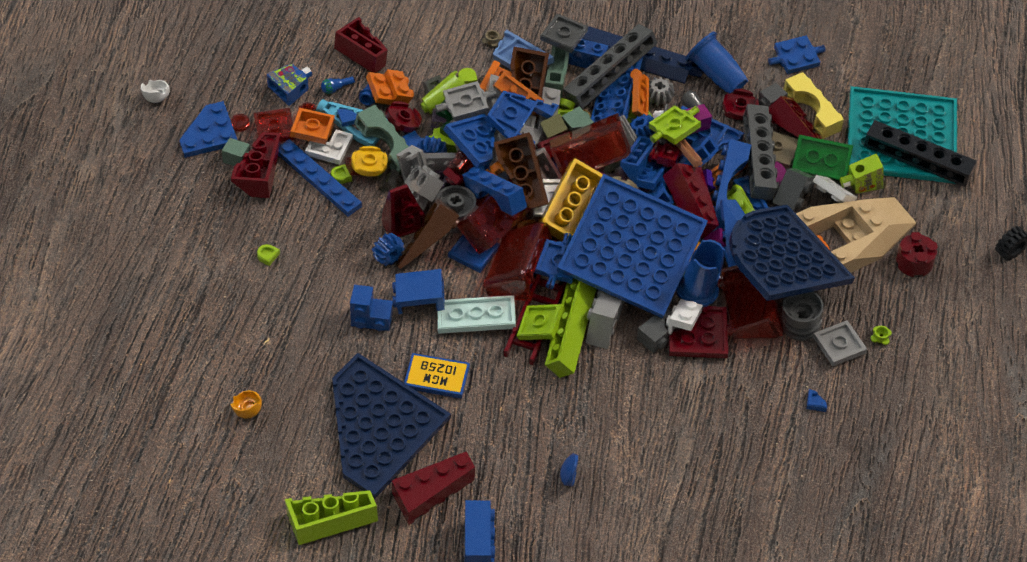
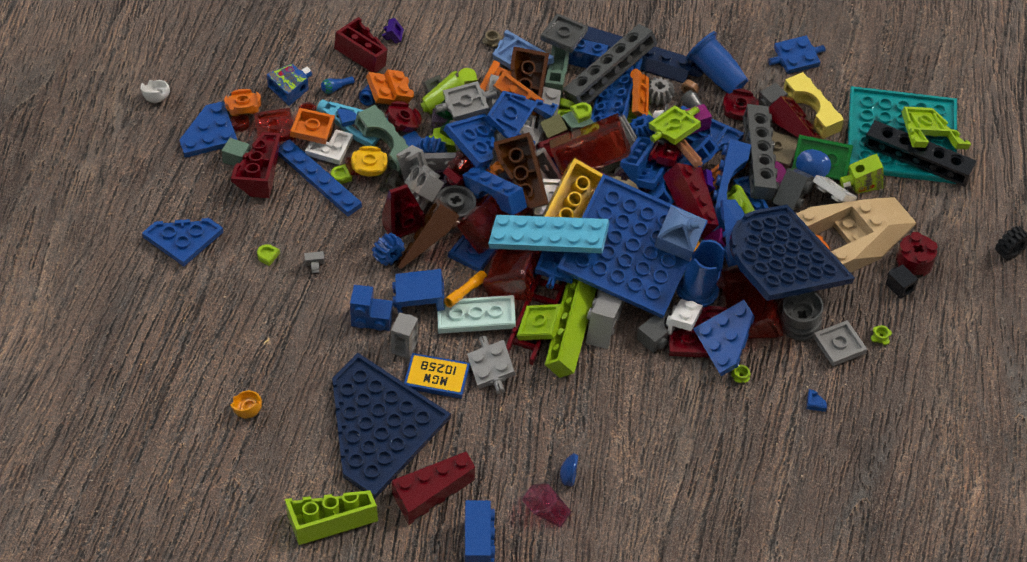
(183, 238): none -> blue plate
(242, 102): none -> orange plate
(314, 259): none -> light grey tile
(393, 31): none -> dark purple tile
(404, 335): none -> light grey brick
(457, 295): none -> light orange piece
(491, 364): none -> light grey plate
(546, 504): none -> clear pink slope
(549, 233): none -> medium azure plate
(581, 111): none -> lime tile
(680, 233): none -> medium blue piece
(689, 85): none -> medium nougat tile
(726, 336): none -> blue plate
(741, 370): none -> lime plate
(813, 162): none -> blue hat
(901, 281): none -> black brick
(926, 121): none -> lime wing

